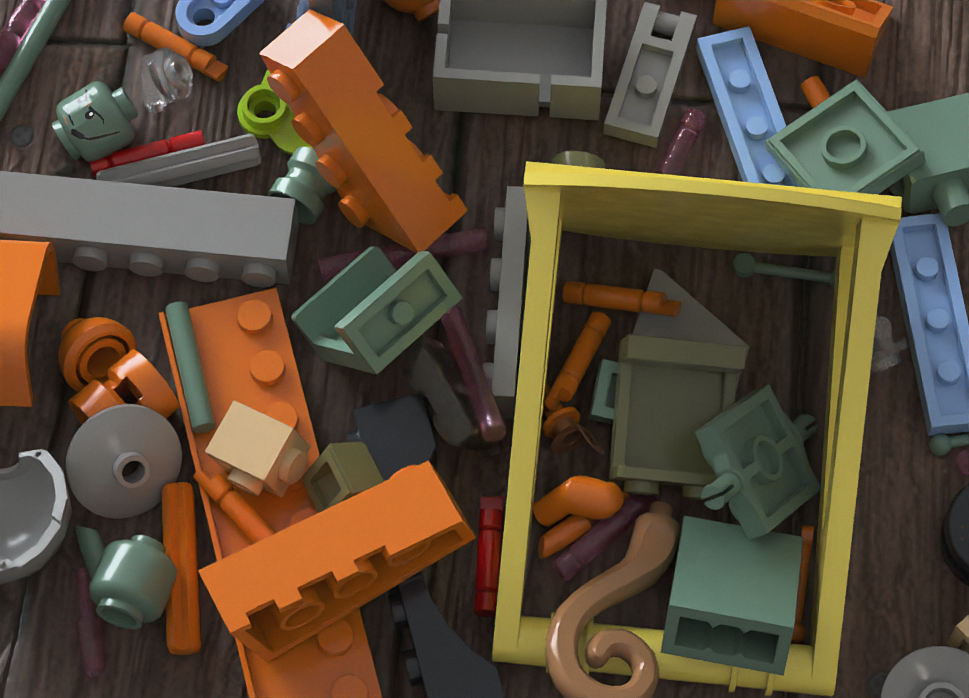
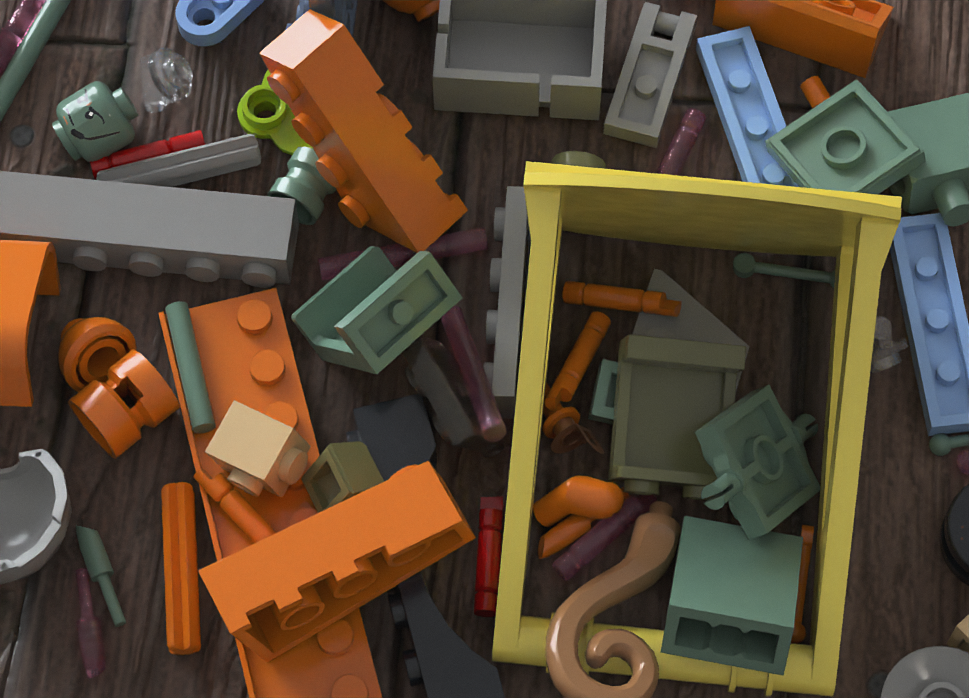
(107, 445): light grey dish -> none
(132, 582): sand green head -> none
(160, 37): orange wheel -> none

